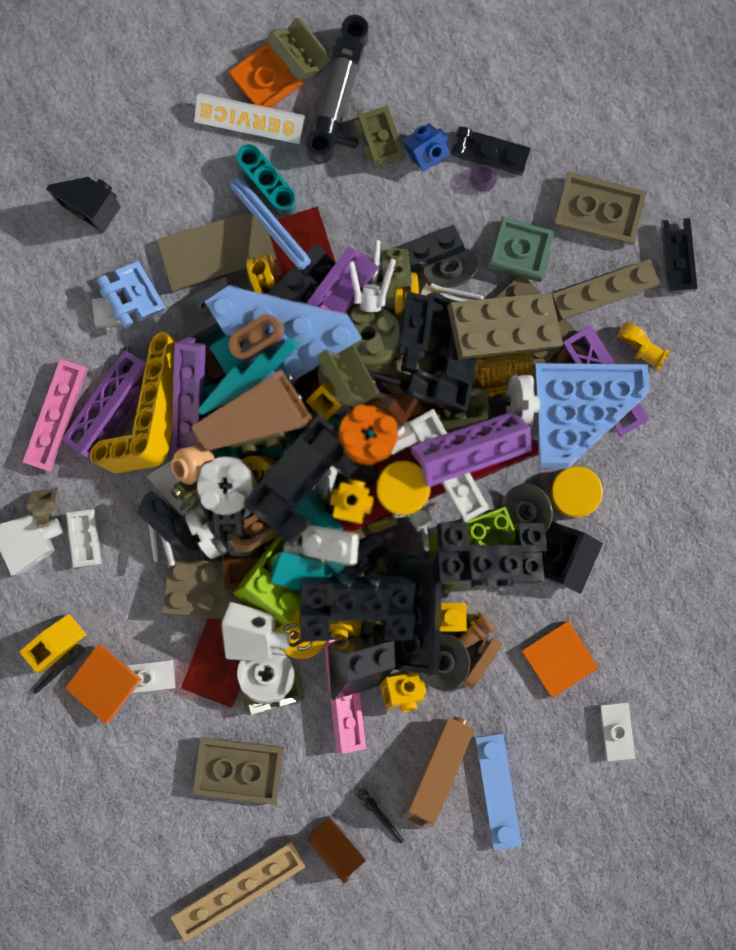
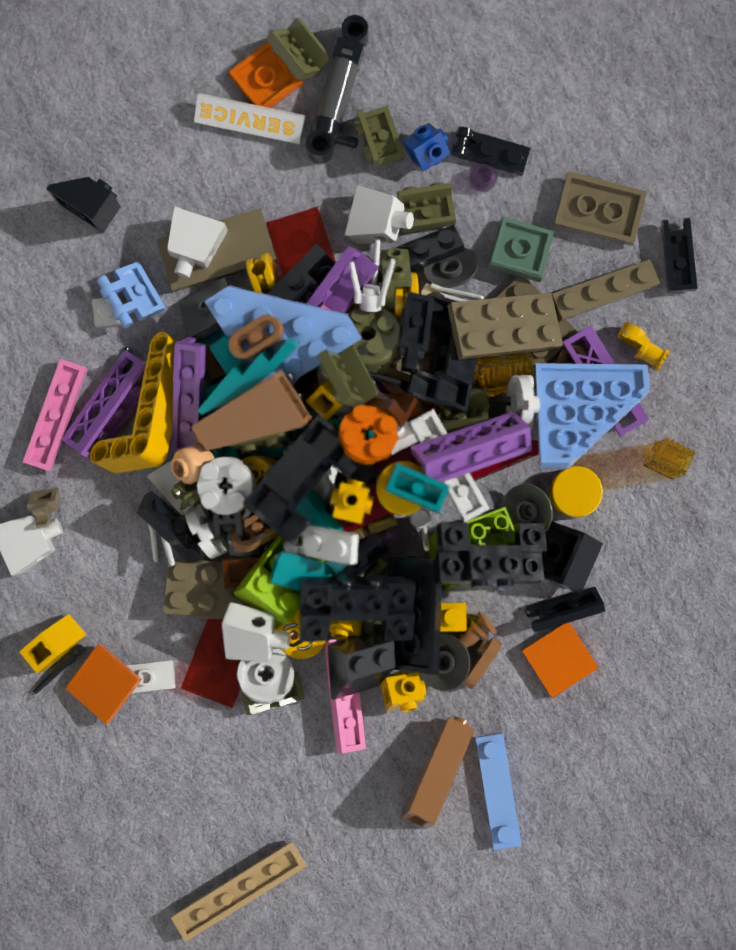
(83, 538): white plate -> none
(193, 240): none -> white torso
(238, 770): dark tan plate -> none
(263, 168): teal beam -> none
(270, 223): light blue axle -> none
(336, 849): reddish brown panel -> none
(372, 806): black piece -> none
(376, 217): none -> white torso
(417, 488): none -> teal slope
(430, 206): none -> olive bracket
(565, 609): none -> black hinge
(617, 731): white plate -> none
(668, 458): none -> clear yellow brick

